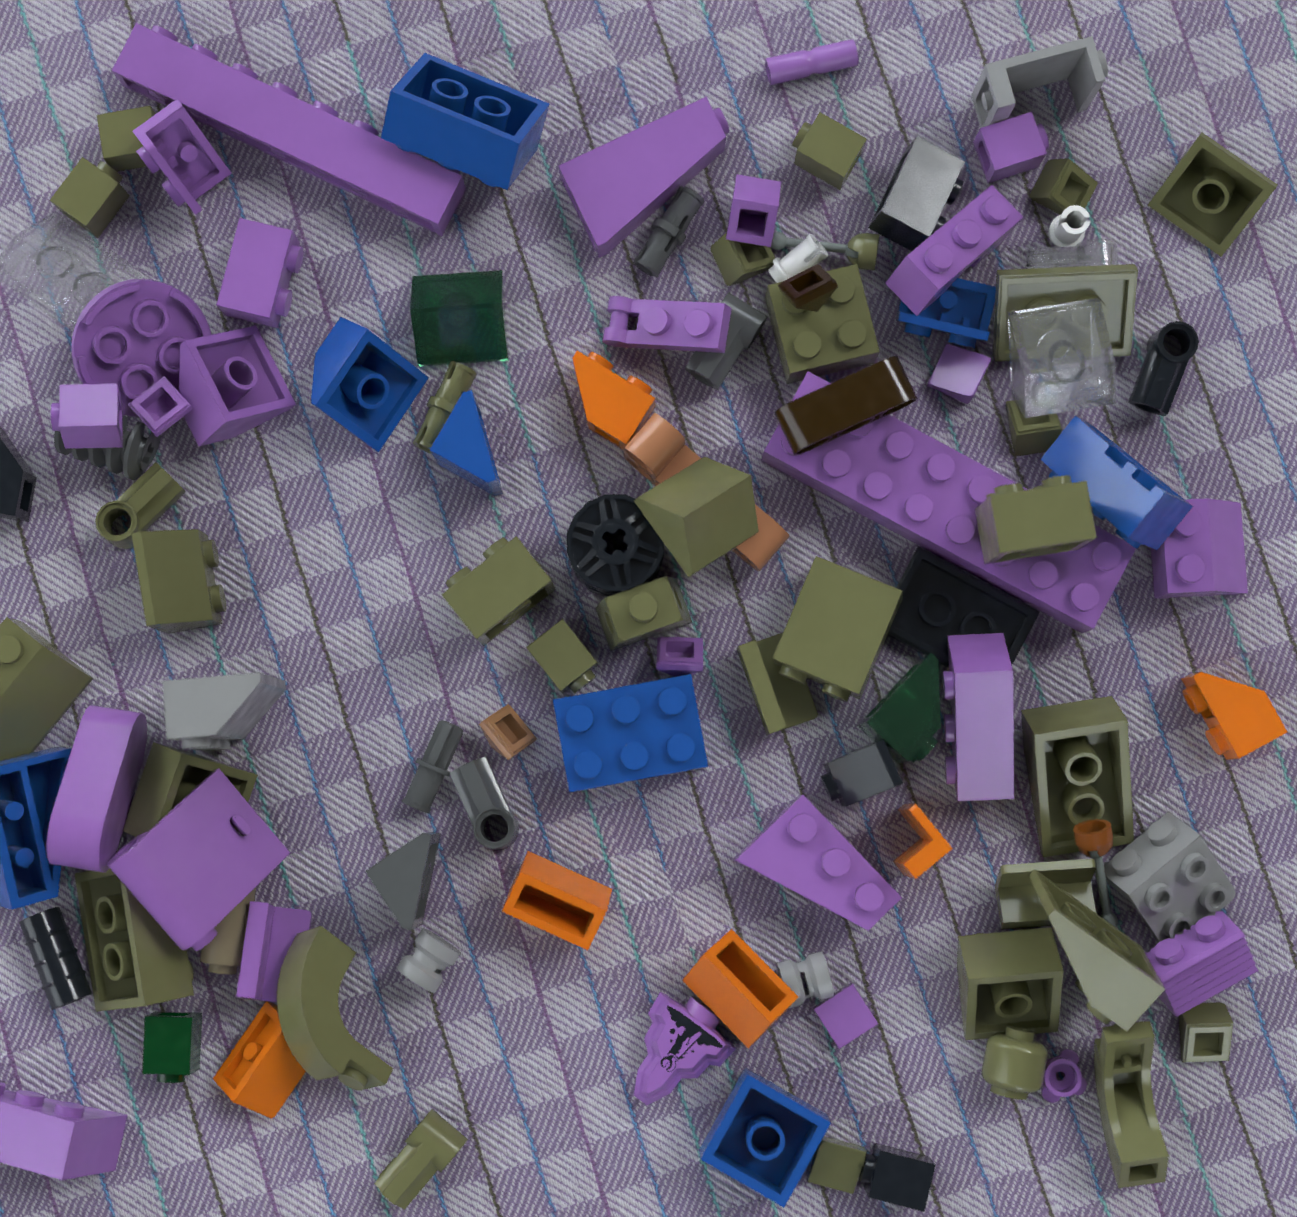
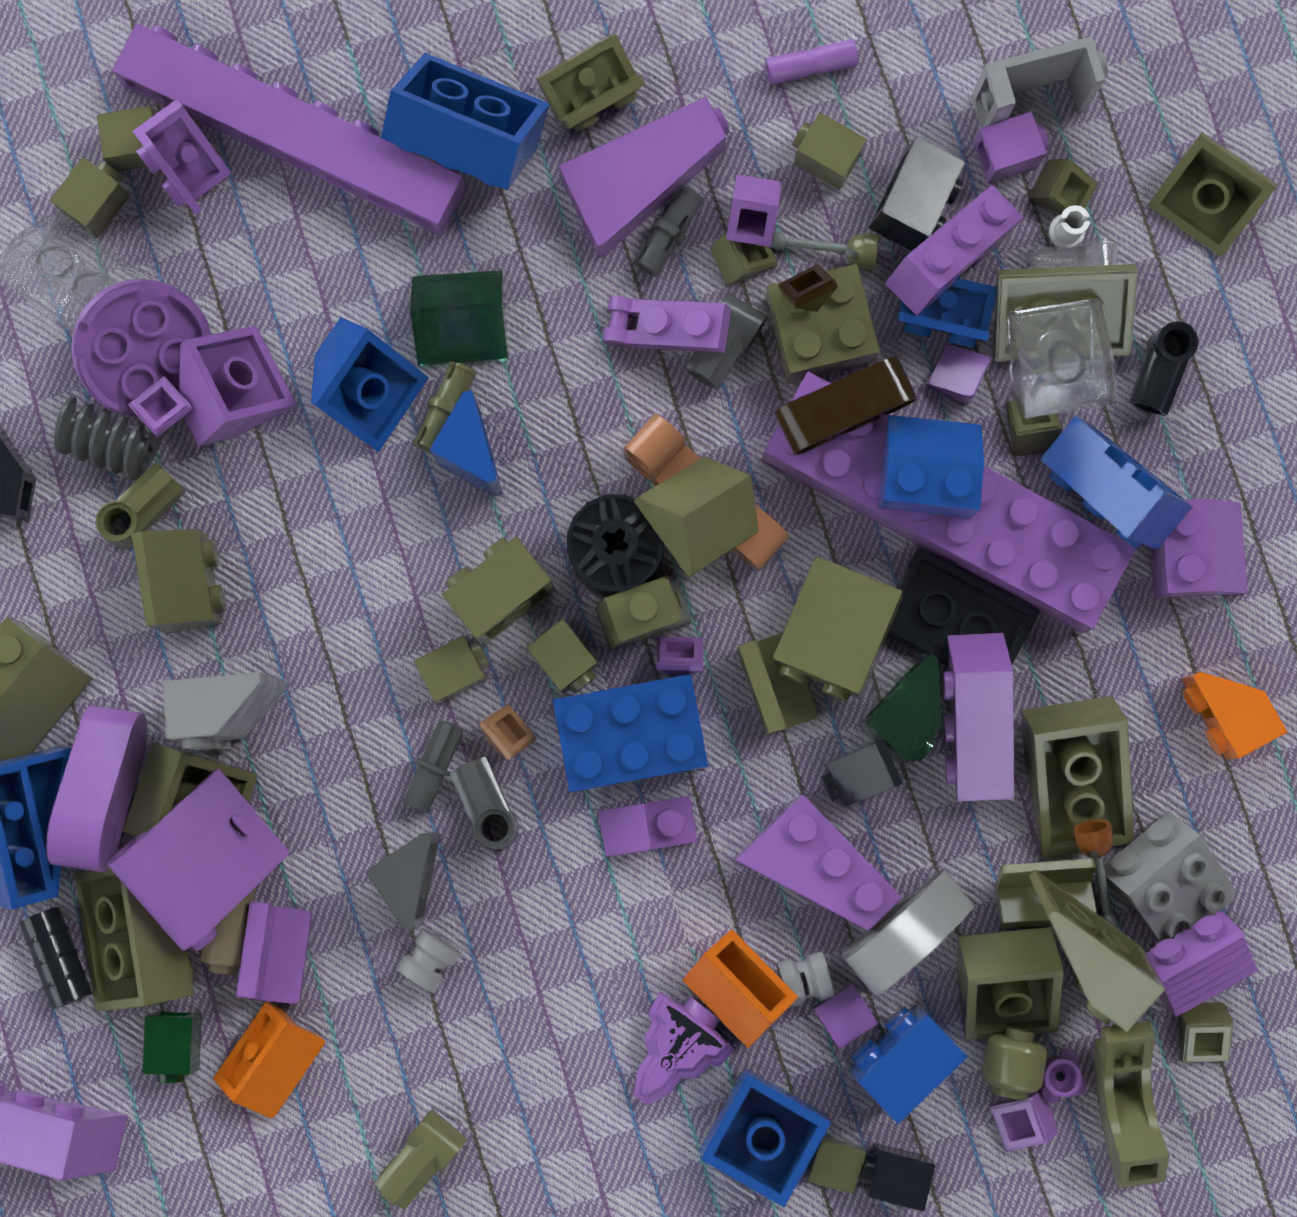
(89, 416): medium lavender brick -> none
(260, 273): medium lavender brick -> none
(311, 1013): olive arch -> none
(453, 668): none -> olive brick
(557, 900): orange brick -> none
(590, 83): none -> olive bracket
(611, 404): orange slope -> none
(647, 826): none -> medium lavender slope
(798, 259): white pin -> none
(905, 1062): none -> blue brick
(908, 933): none -> light grey beam
(926, 850): orange panel -> none
(932, 467): none -> blue slope
(1024, 1121): none -> medium lavender slope
(1035, 521): olive brick -> none

